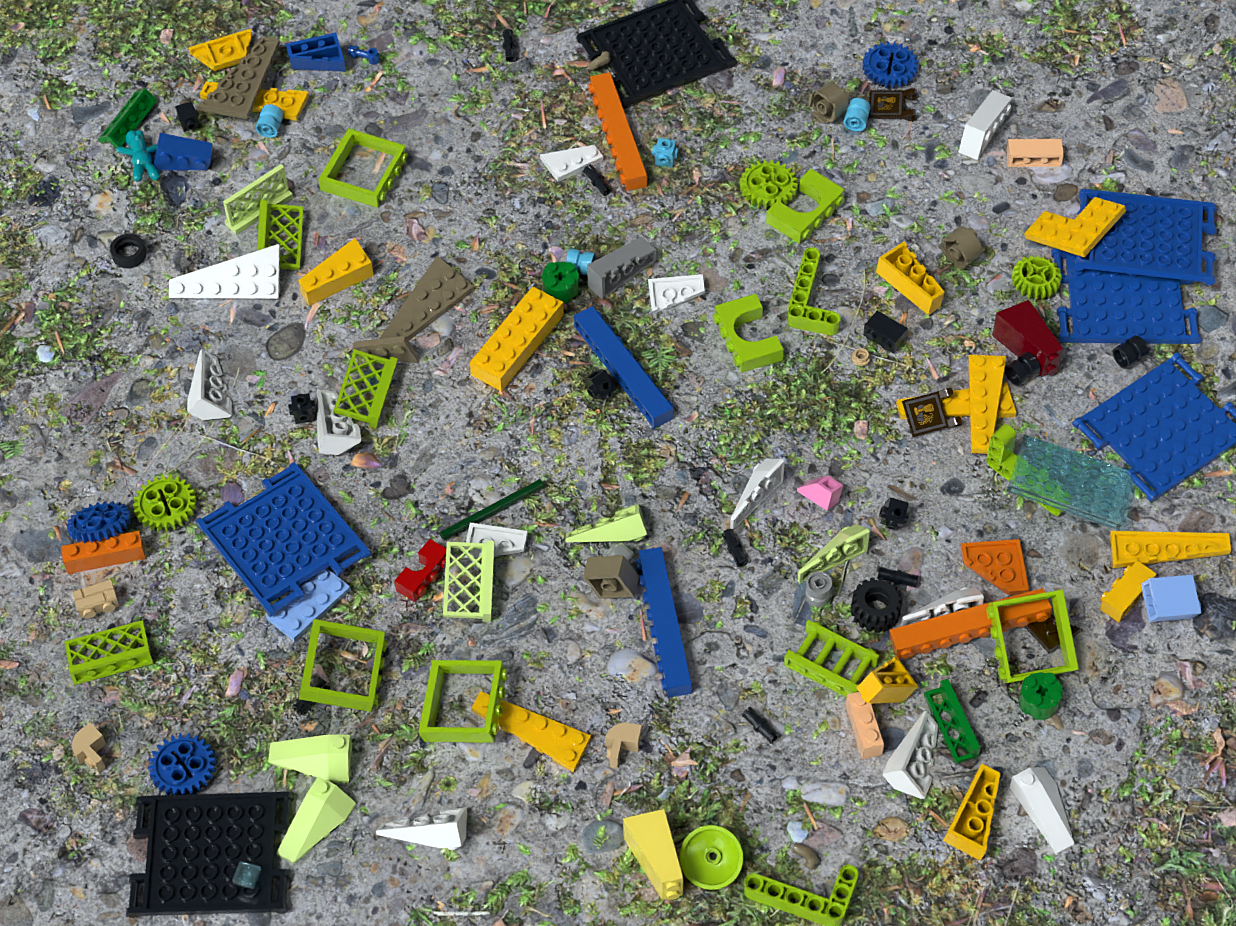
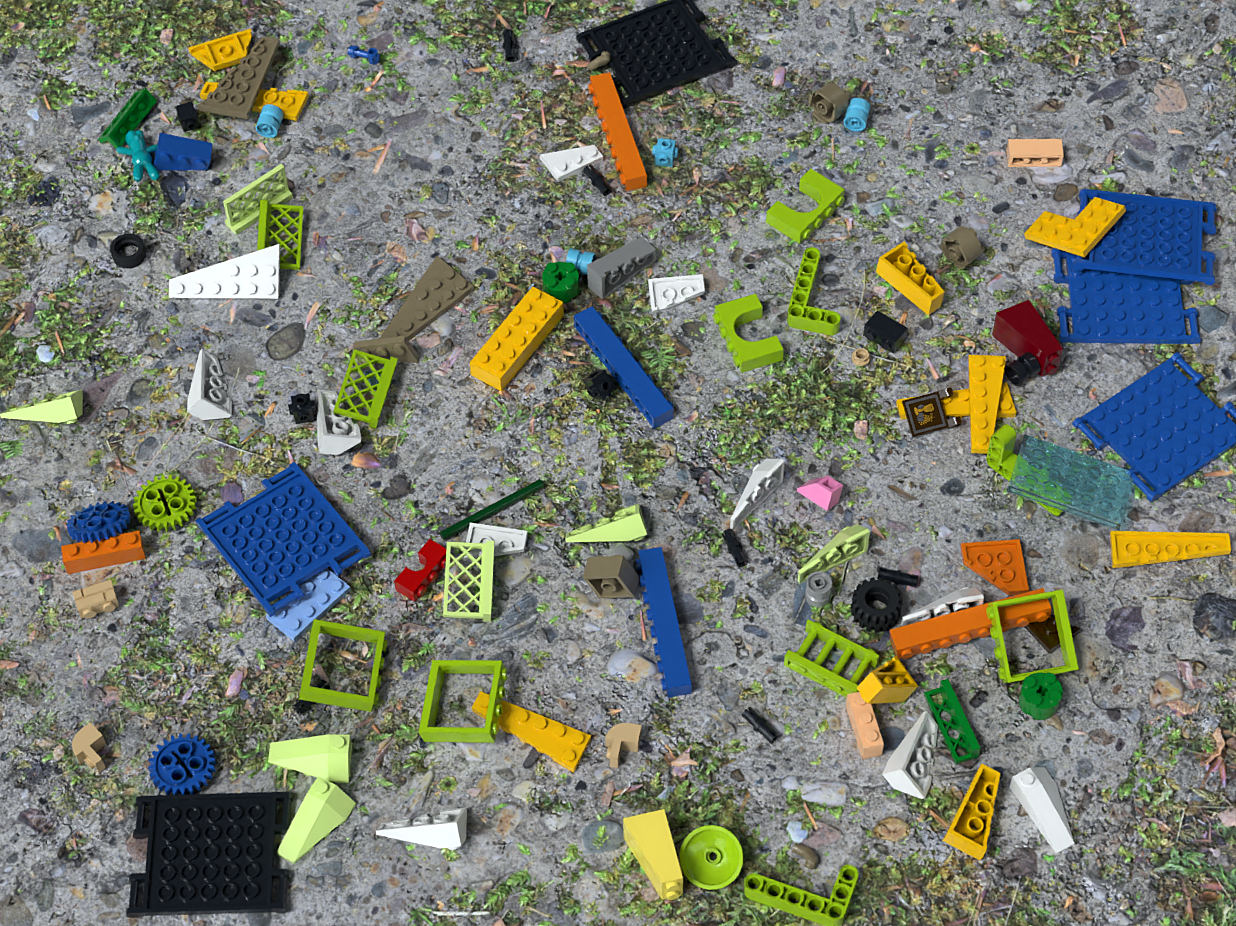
(62, 408): none -> yellowish green wedge
(110, 663): lime fence -> none
(246, 875): clear light blue tile -> none
(316, 54): blue wedge -> none
(336, 273): yellow wedge -> none
(372, 198): lime window -> none
(768, 183): lime gear -> none
(877, 63): blue gear -> none
(890, 104): dark brown flag -> none
(894, 513): black brick -> none
(984, 124): white wedge -> none
(1037, 271): lime gear -> none
(1125, 591): yellow brick -> none
(1130, 351): black wheel -> none
(1171, 598): light blue brick -> none

